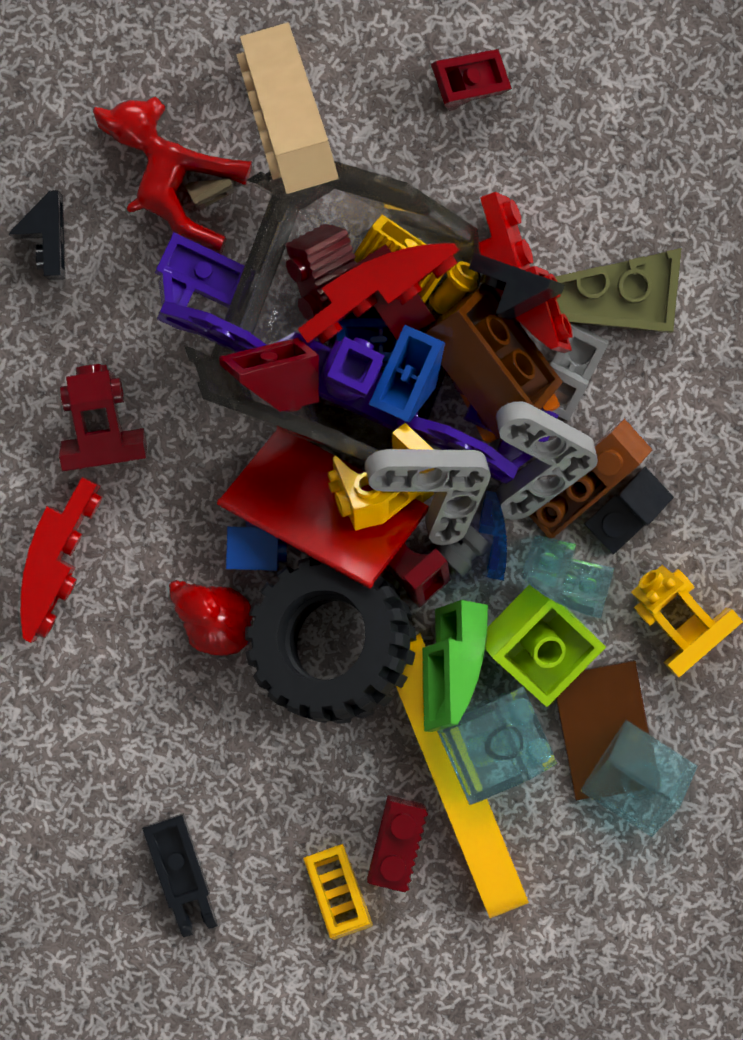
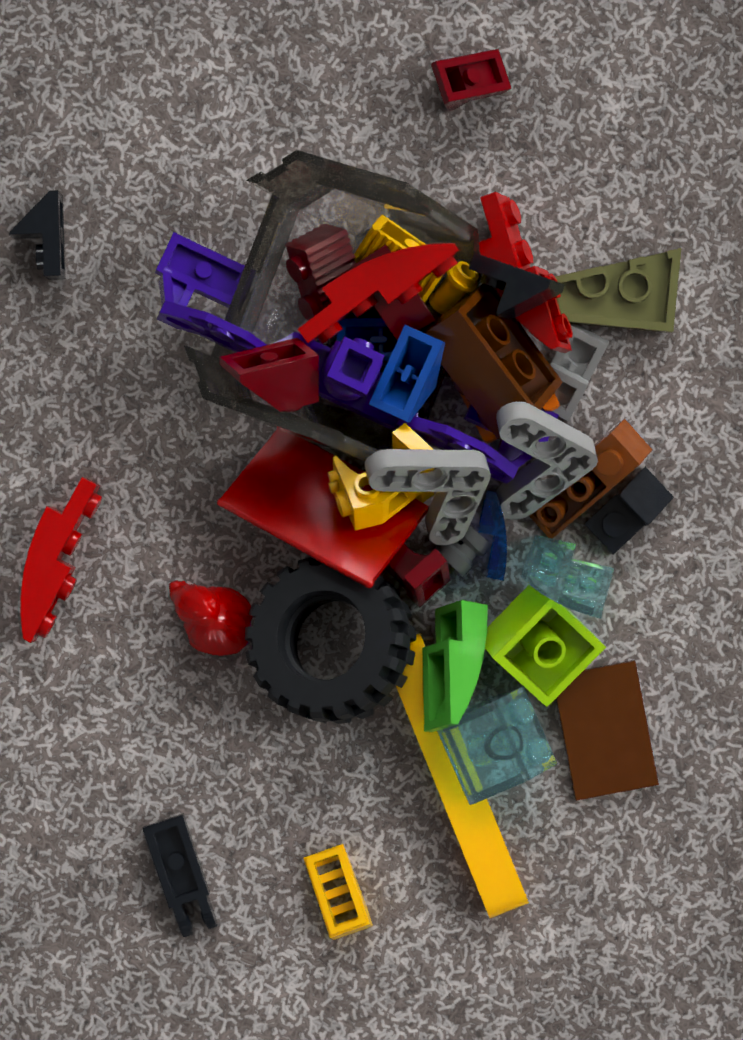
(89, 390): dark red tile -> none
(135, 126): red animal -> none
(209, 192): dark tan slope -> none
(254, 549): blue brick -> none
(285, 109): tan brick -> none
(397, 844): dark red brick -> none
(640, 779): clear light blue slope -> none
(697, 633): yellow tile -> none

